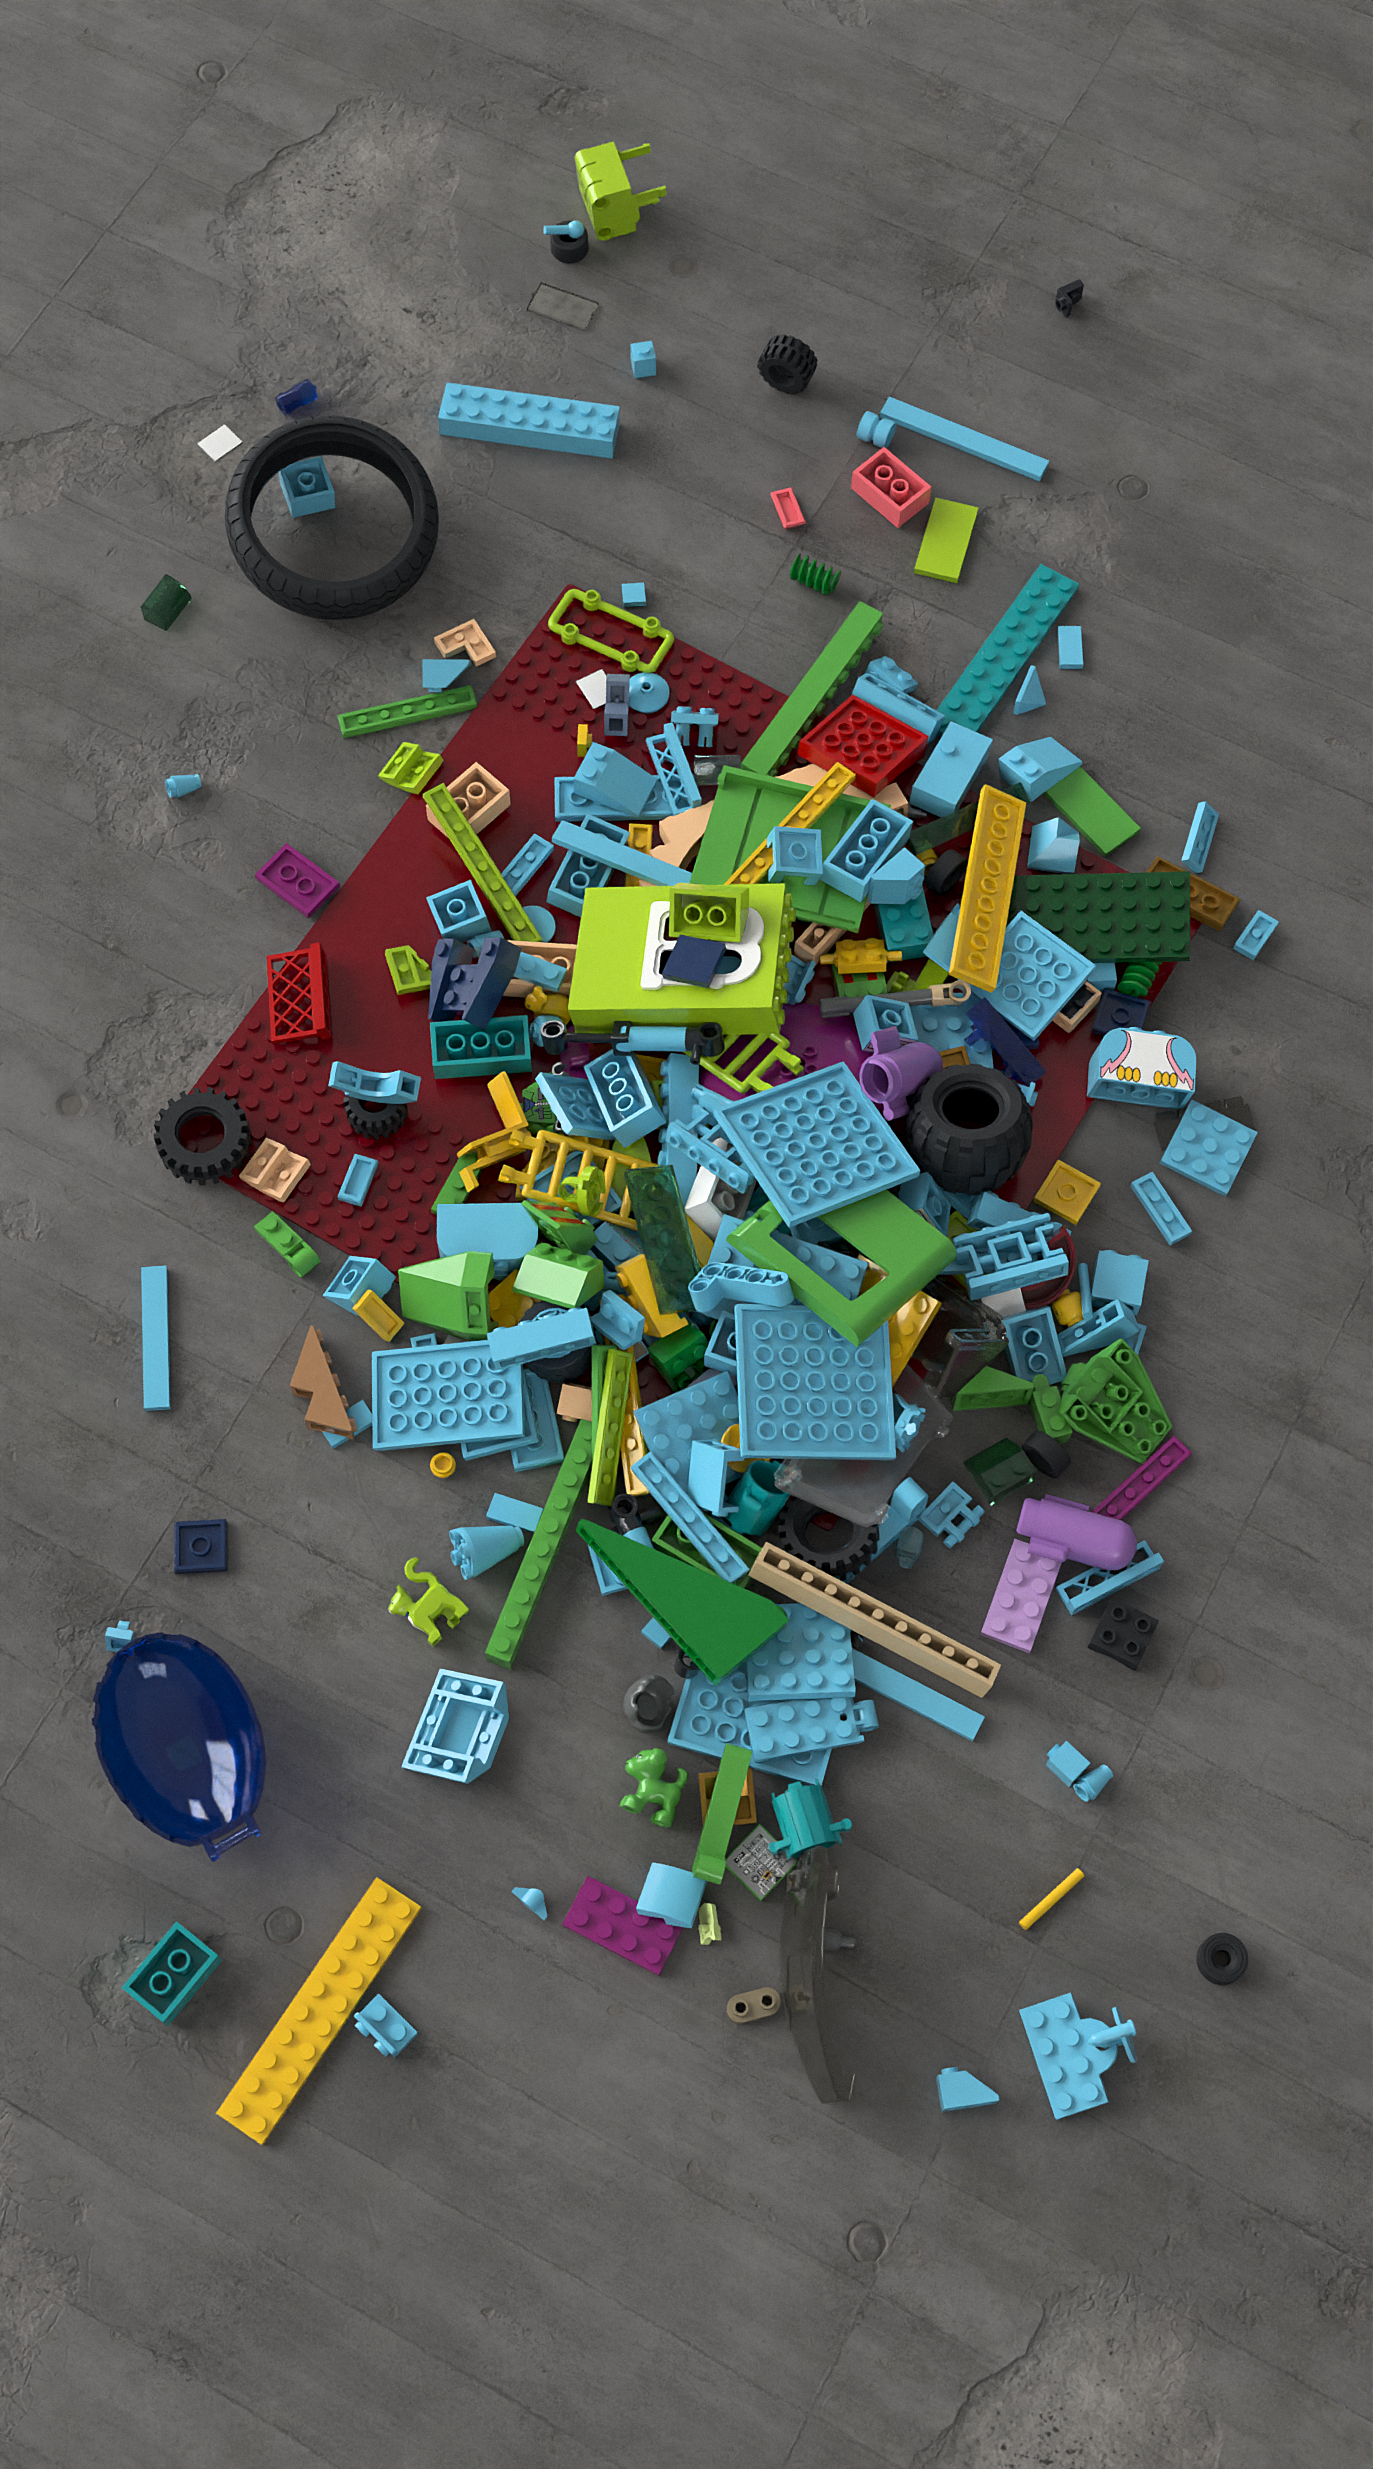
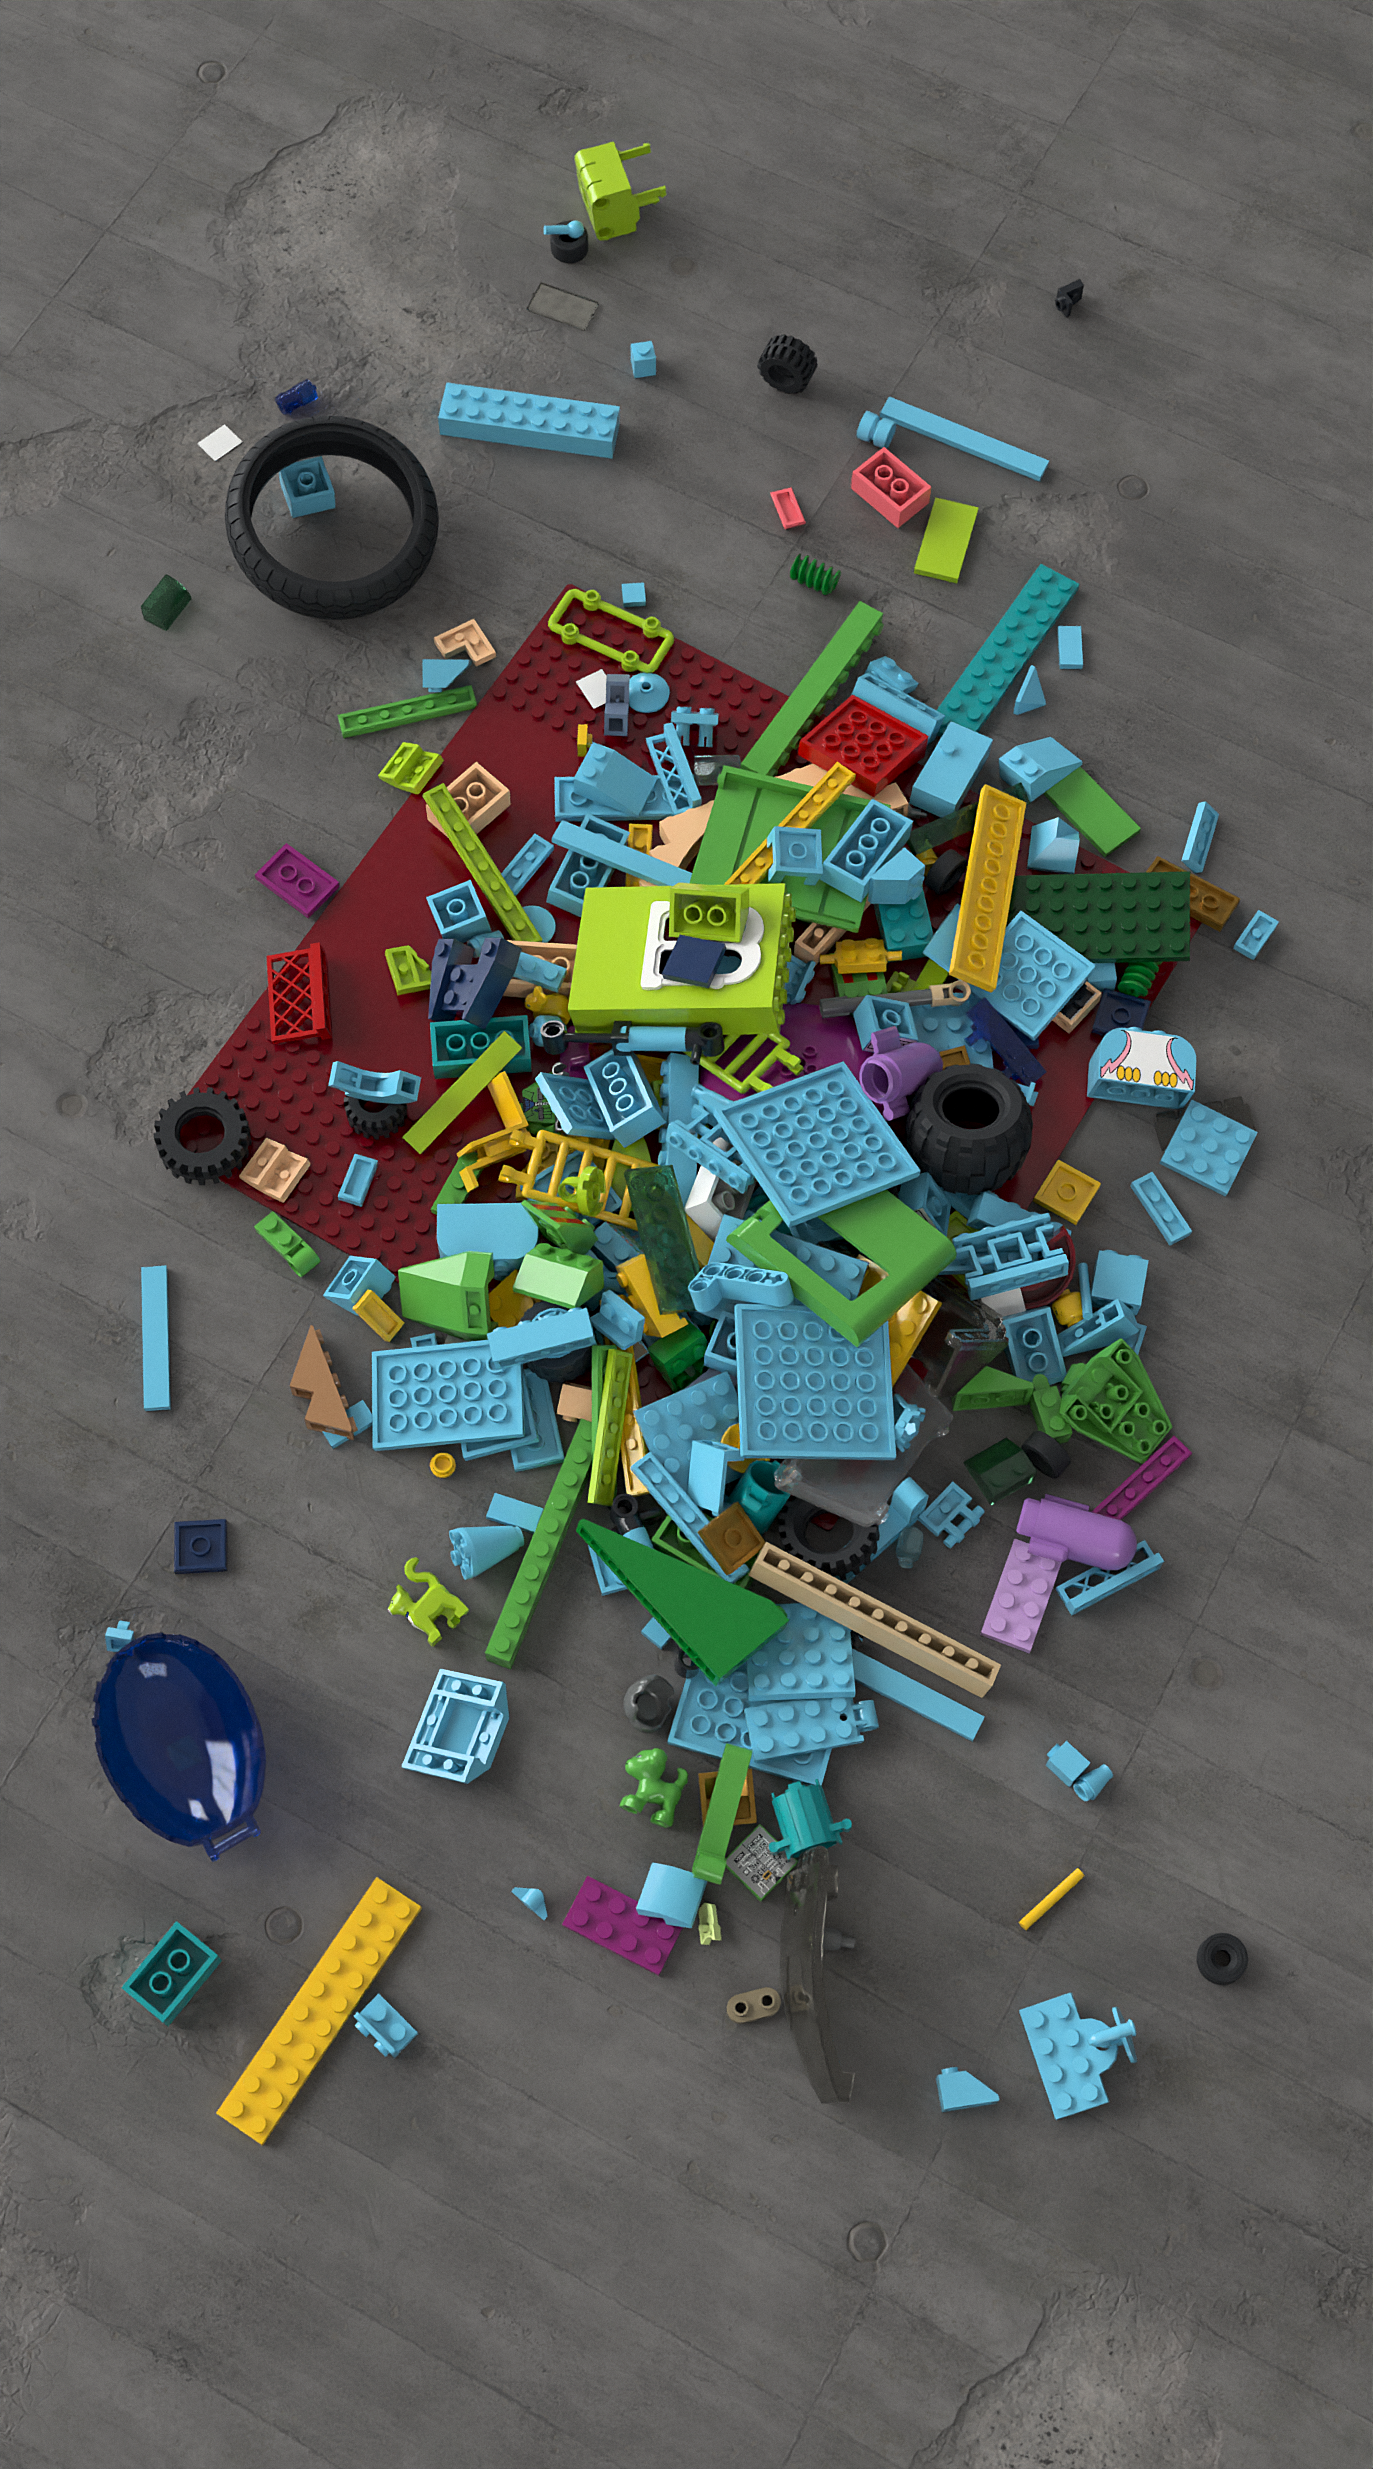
(182, 785): medium azure cone -> none
(462, 1092): none -> lime tile
(732, 1538): none -> pearl gold tile
(1123, 1633): black brick -> none

